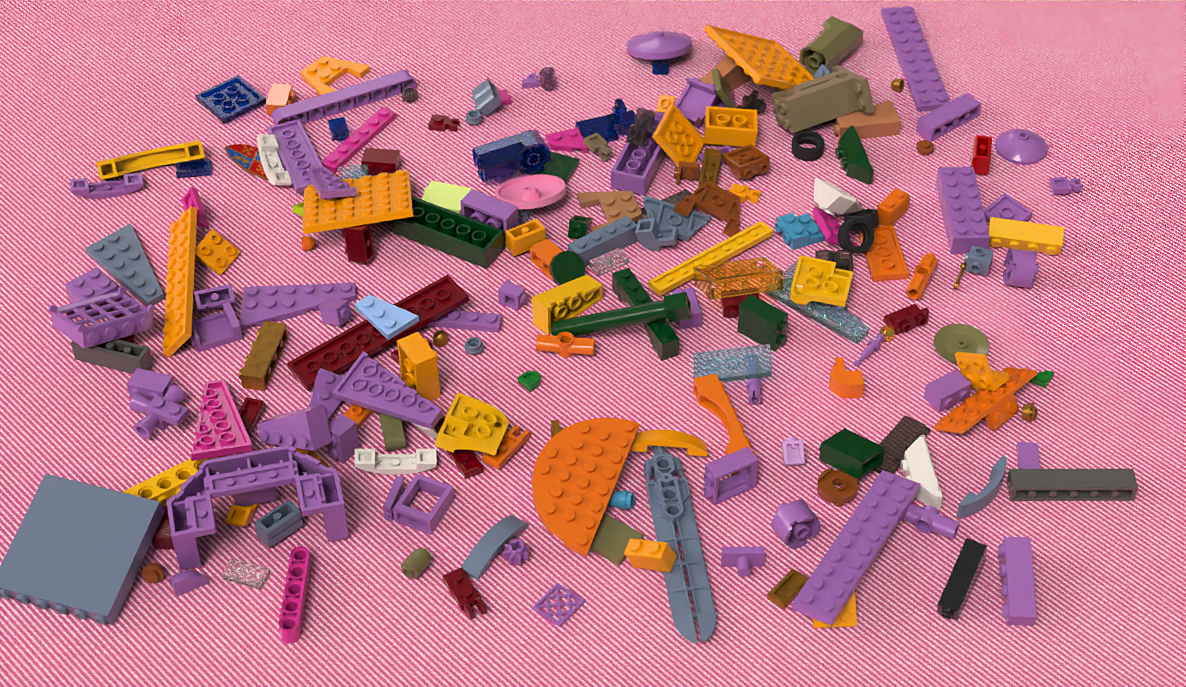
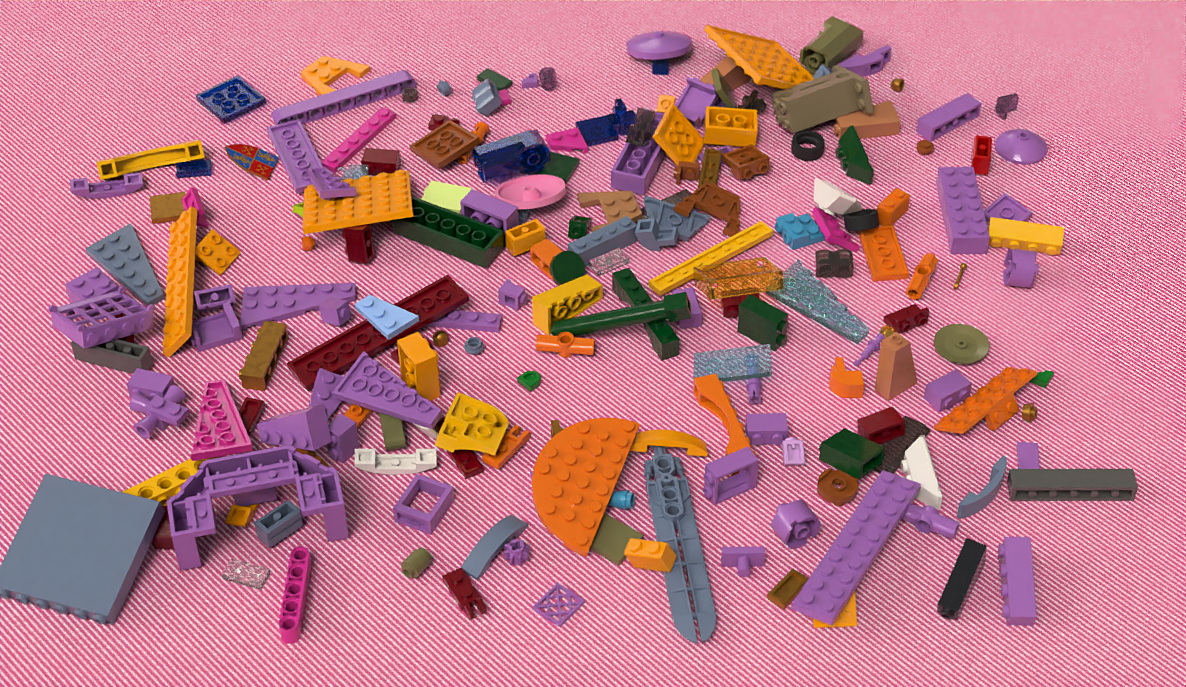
(152, 573): dark orange plate -> none
(166, 207): none -> pearl gold tile
(187, 581): medium lavender brick -> none
(270, 160): white slope -> none
(279, 96): brick -> none
(338, 129): clear blue bracket -> none
(394, 495): medium lavender tile -> none
(444, 88): none -> sand blue plate
(444, 144): none -> dark orange plate
(473, 117): sand blue plate -> none
(481, 129): none -> orange pin
(500, 81): none -> dark green tile
(598, 144): dark tan plate -> none
(745, 193): light orange plate -> none
(766, 428): none -> medium lavender brick
(820, 282): yellow slope -> none
(868, 235): black tyre -> none
(869, 63): none -> medium lavender slope
(881, 426): none -> dark red brick
(895, 367): none -> nougat slope
(915, 58): medium lavender plate -> none
(978, 371): light orange bracket -> none
(979, 260): sand blue brick -> none
(1006, 104): none -> clear purple bracket
(1062, 185): medium lavender plate -> none

